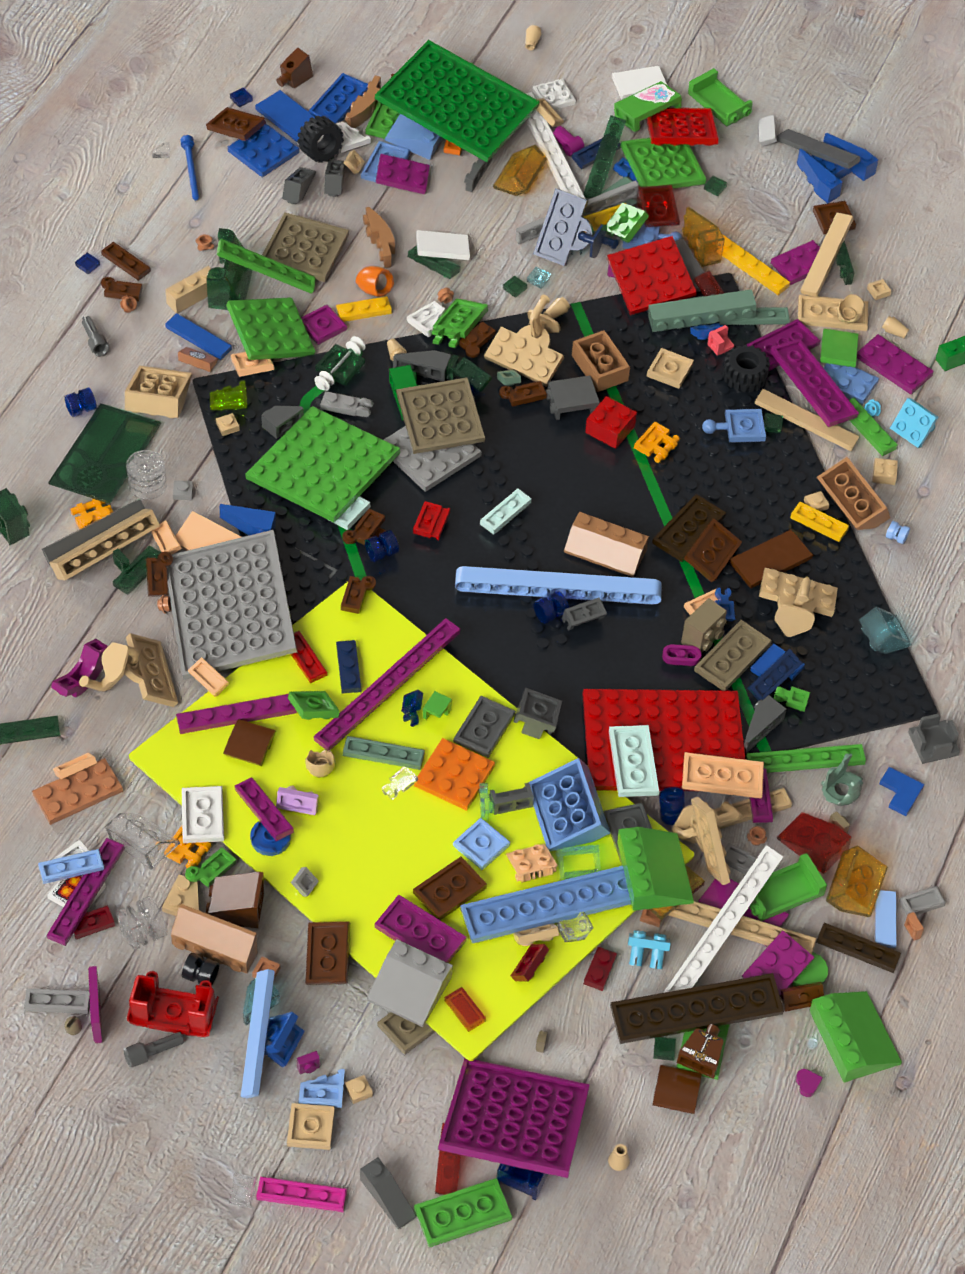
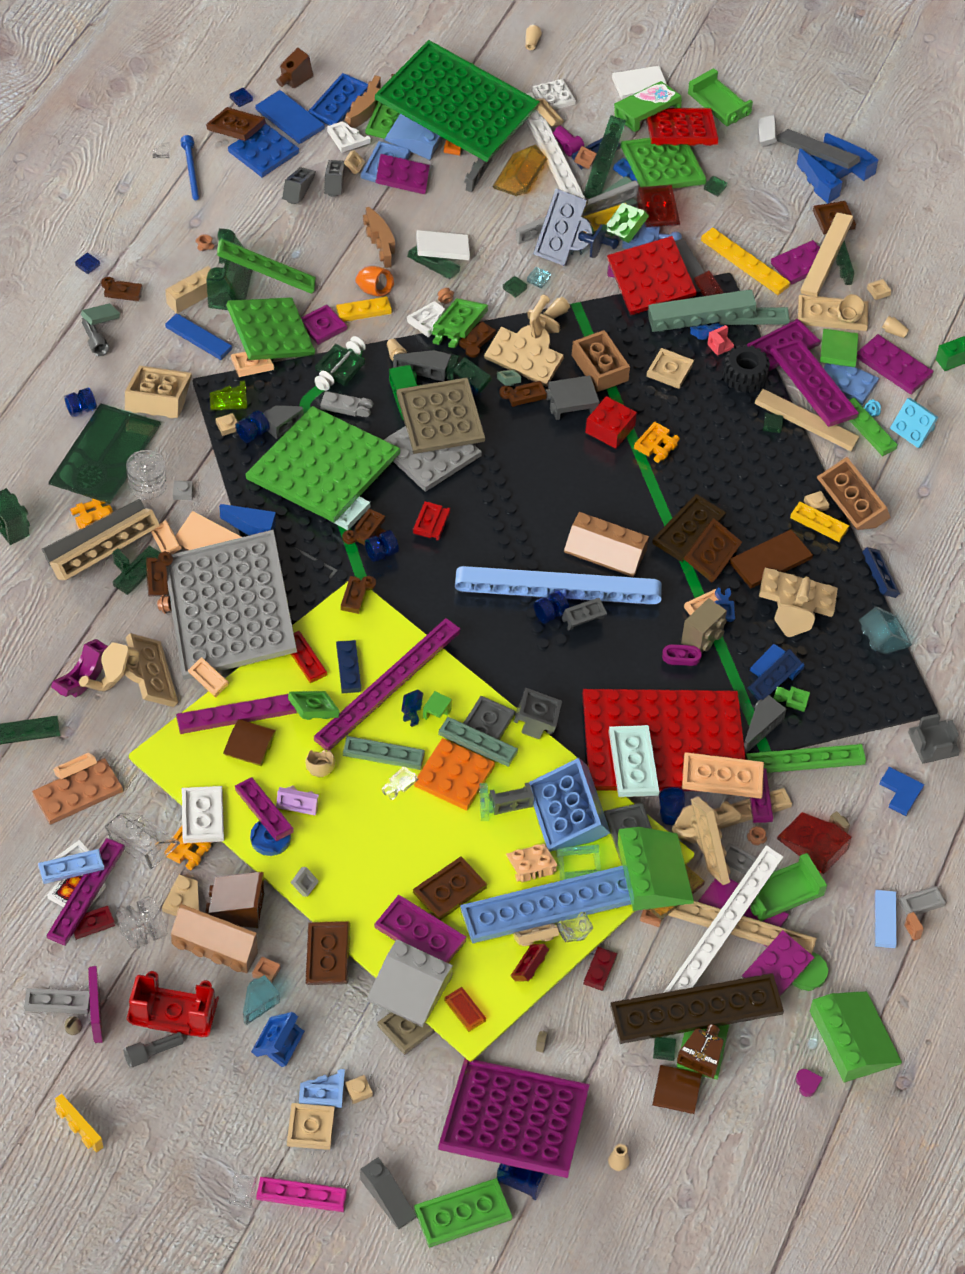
(78, 1123): none -> yellow plate
(100, 314): none -> sand green tile
(125, 261): reddish brown tile -> none
(132, 303): nougat plate -> none
(197, 359): nougat slope -> none
(199, 969): black wheel -> none
(213, 867): bright green hinge -> none
(253, 425): none -> clear blue wheel
(257, 1034): light blue tile -> none
(306, 245): dark tan plate -> none
(308, 1063): magenta plate -> none
(313, 131): black tyre -> none
(447, 1171): clear red slope -> none
(478, 741): none -> sand green tile
(481, 843): light blue tile -> none
(505, 511): light aqua plate -> none
(585, 157): none -> nougat plate
(658, 943): medium azure plate -> none
(703, 238): clear yellow slope -> none
(732, 655): dark tan plate -> none
(741, 424): medium blue plate -> none
(801, 996): reddish brown plate -> none
(837, 776): sand green piece -> none
(856, 882): clear yellow slope -> none
(858, 947): dark brown plate -> none
(881, 572): none -> dark blue plate
(884, 471): tan piece -> none
(897, 532): light blue wheel -> none

